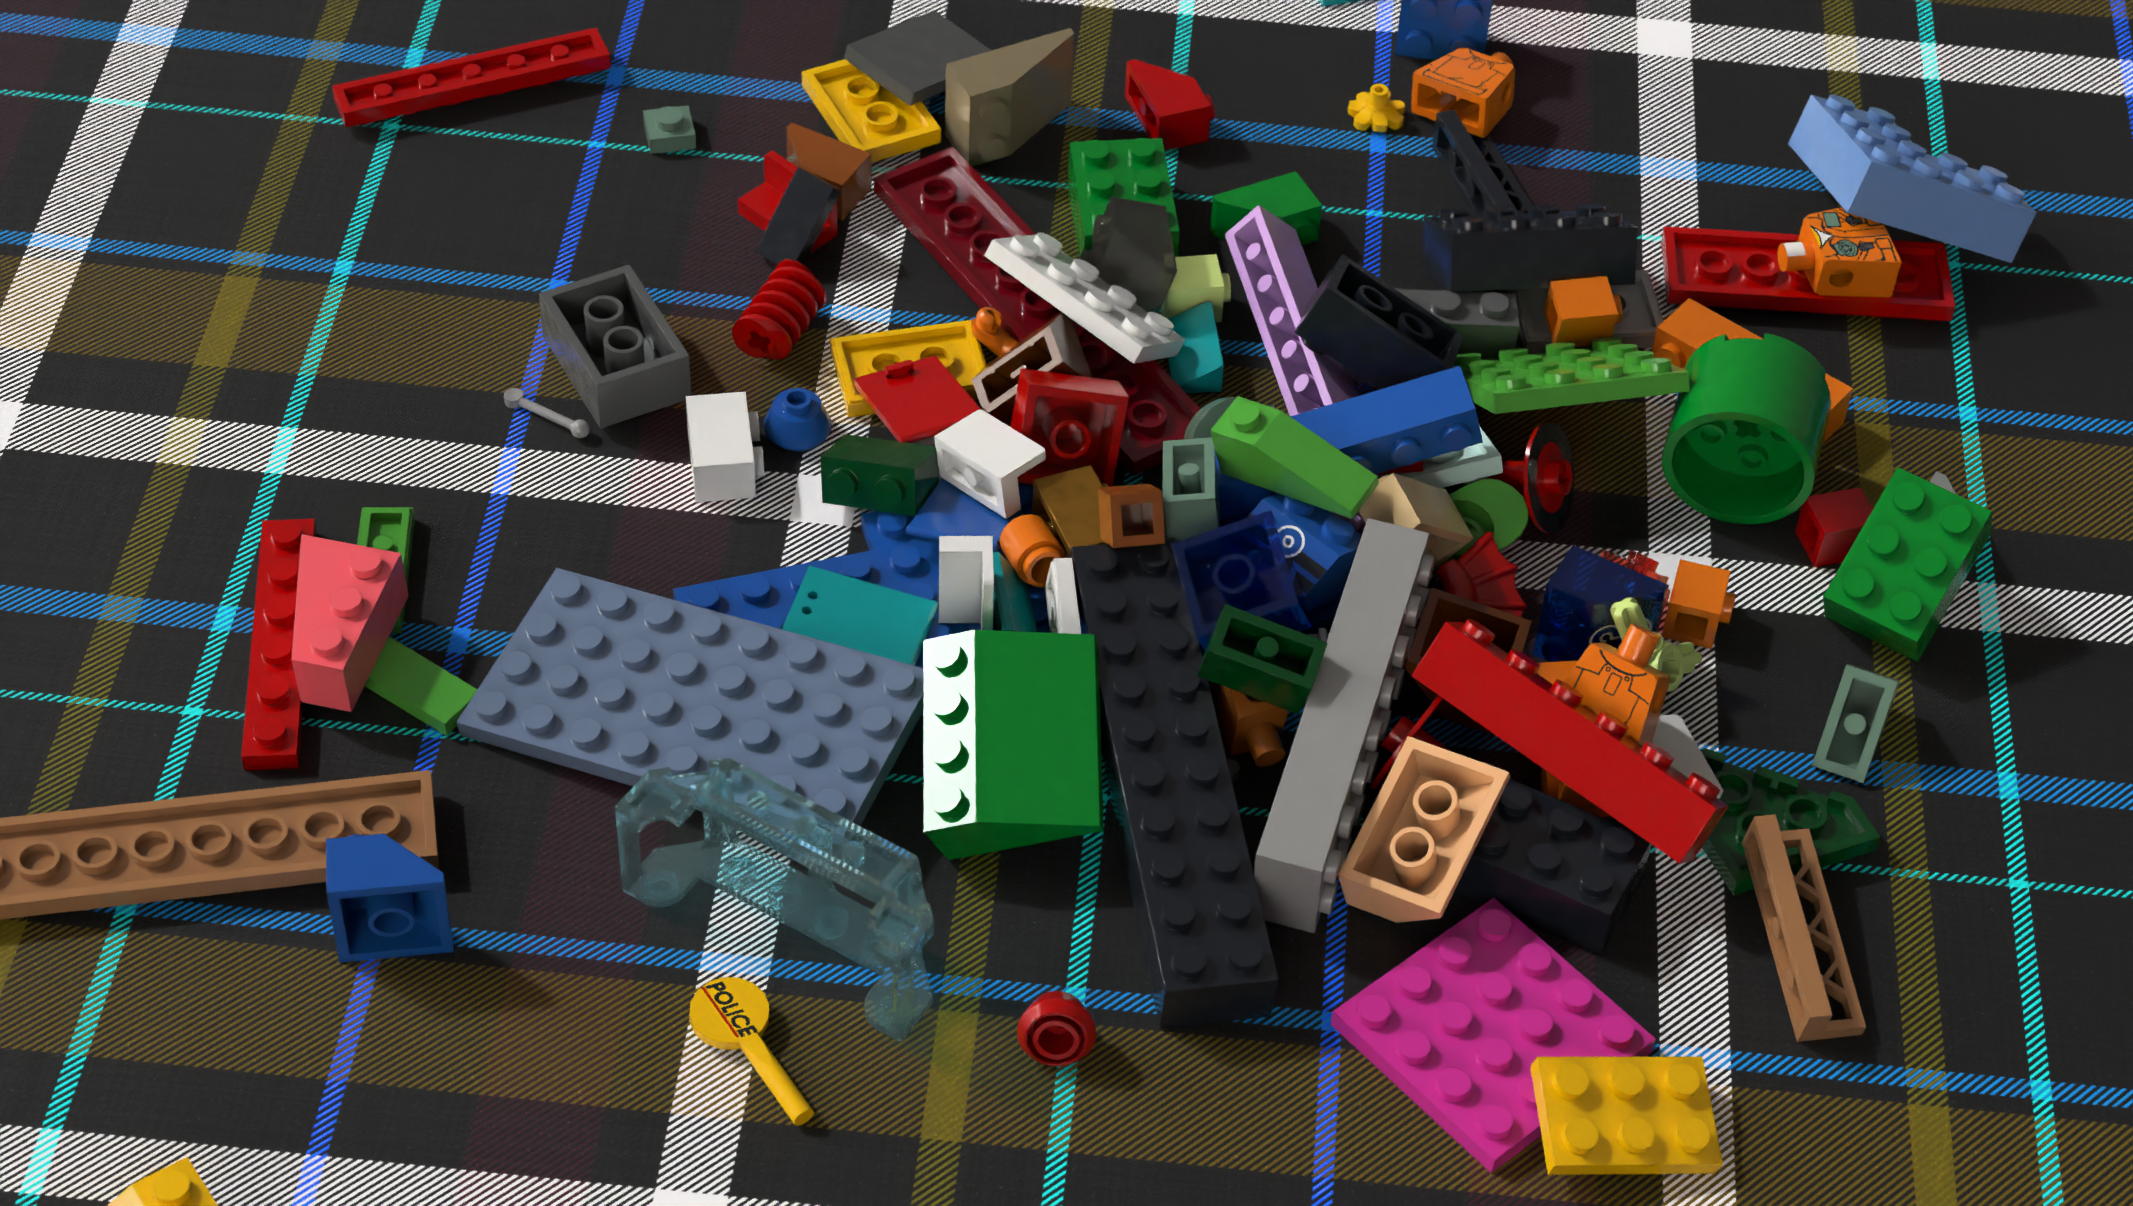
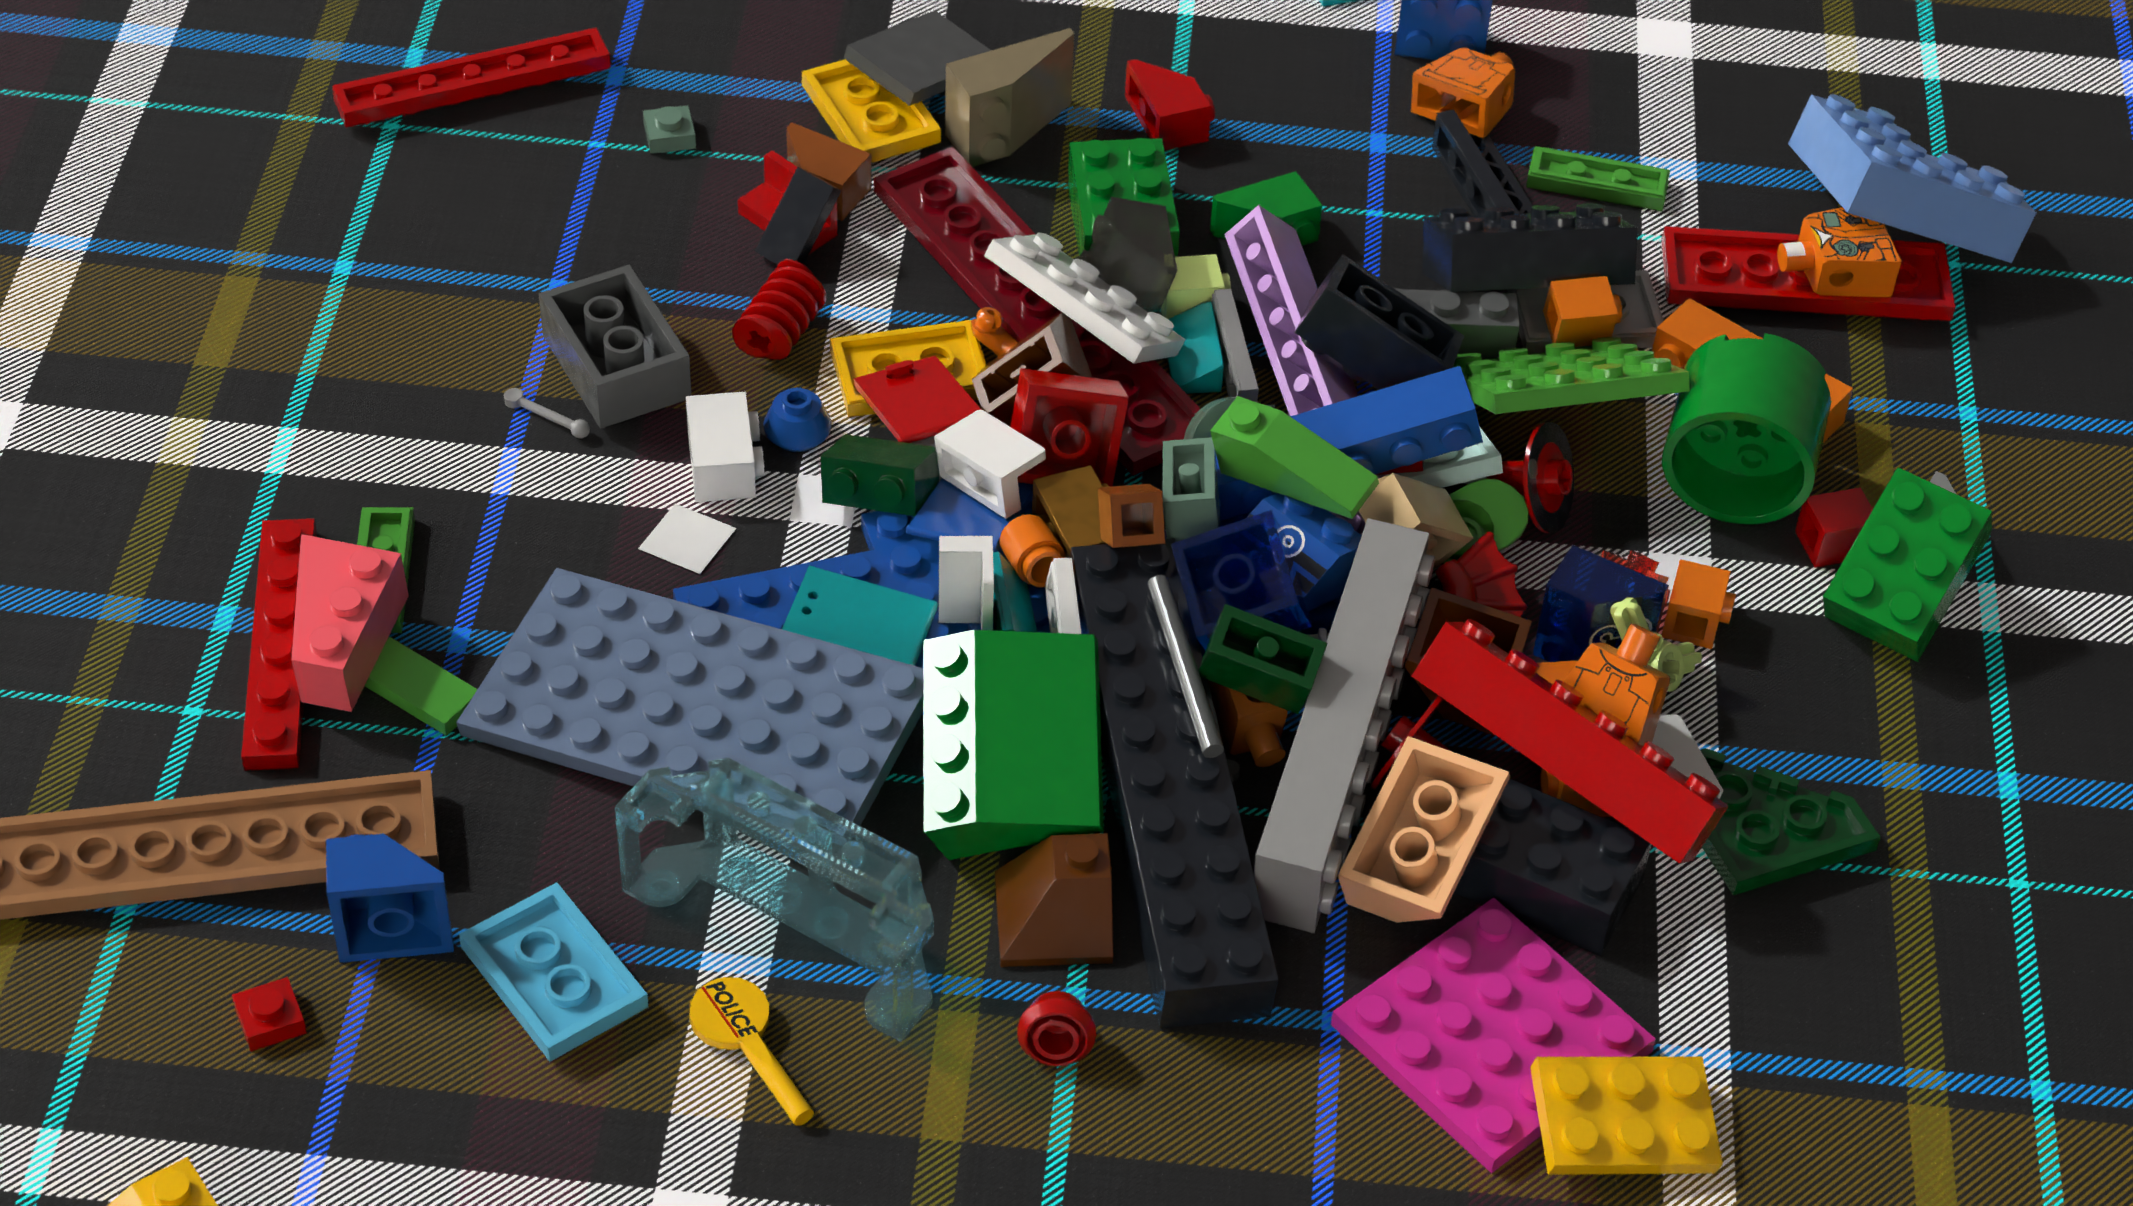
(269, 1014): none -> red plate
(553, 971): none -> medium azure plate
(687, 538): none -> white sticker
(1056, 903): none -> reddish brown slope
(1185, 666): none -> dark grey bar
(1238, 369): none -> light grey tile
(1376, 110): yellow plant -> none
(1598, 178): none -> bright green tile
(1793, 938): medium nougat fence -> none
(1855, 723): sand green slope -> none

